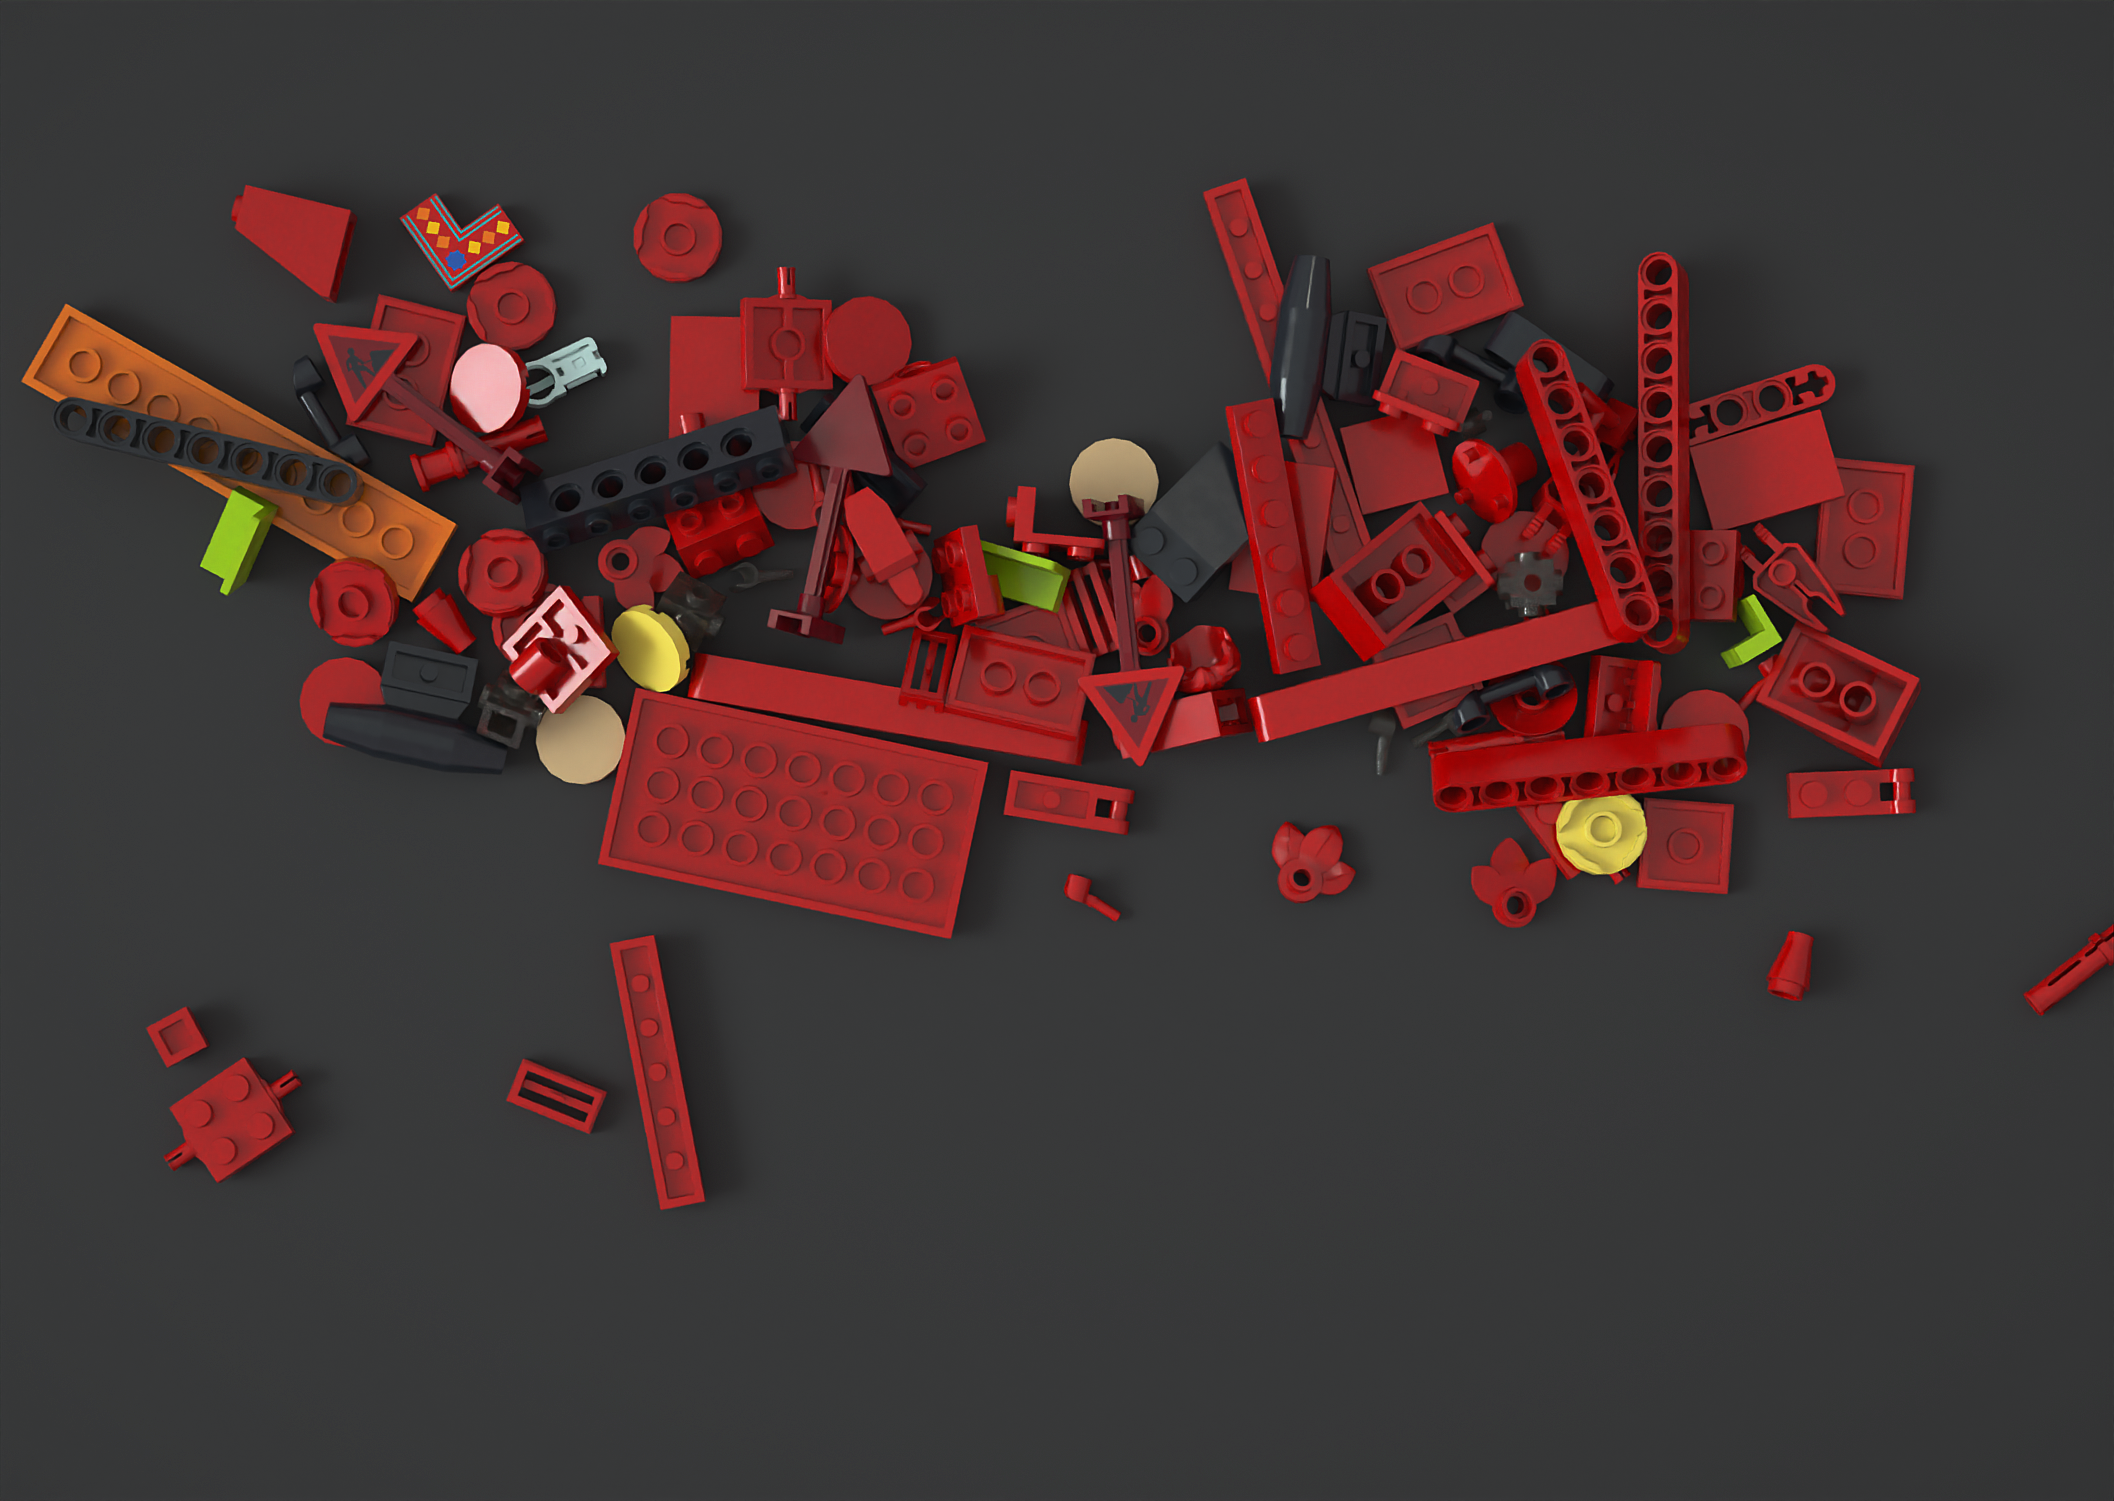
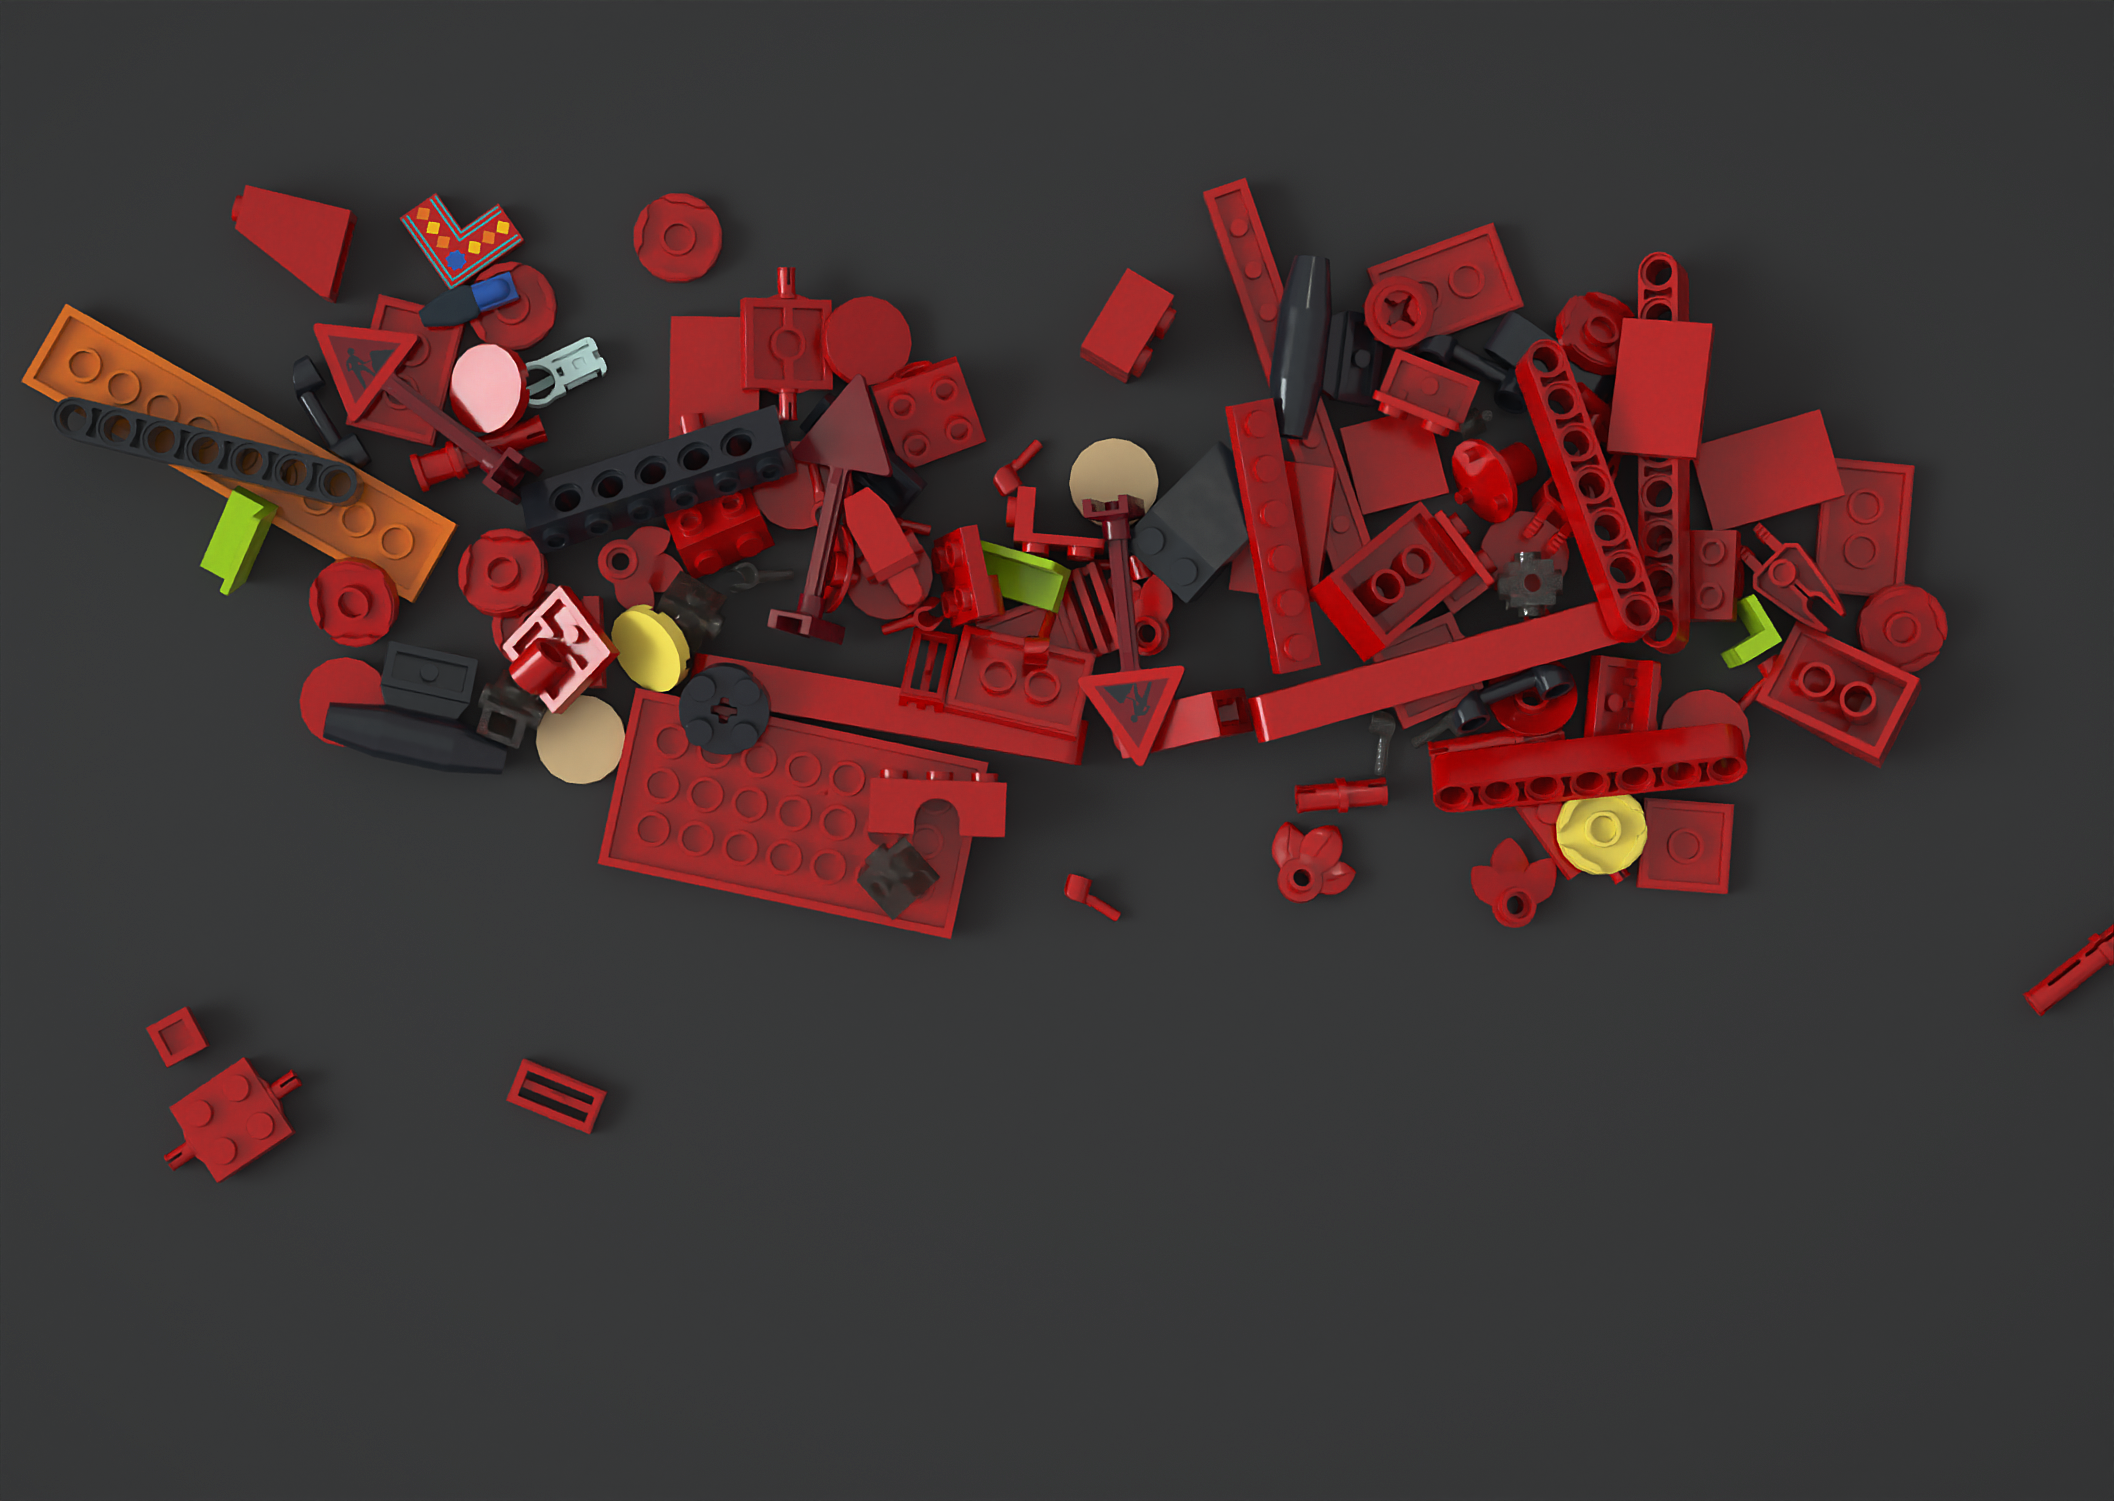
(444, 620): red cone -> none
(467, 302): none -> piece
(658, 1072): red plate -> none
(706, 727): none -> black plate
(896, 877): none -> clear smoke brick
(897, 800): none -> red arch
(1006, 478): none -> red hand
(1037, 648): none -> red hand
(1067, 802): red plate -> none
(1127, 327): none -> red brick
(1208, 657): red hair -> none
(1341, 795): none -> red pin
(1417, 311): none -> red gear
(1591, 331): none -> red tile
(1660, 388): none -> red tile
(1751, 410): red beam -> none
(1792, 968): red cone -> none
(1848, 793): red plate -> none
(1902, 626): none -> red tile

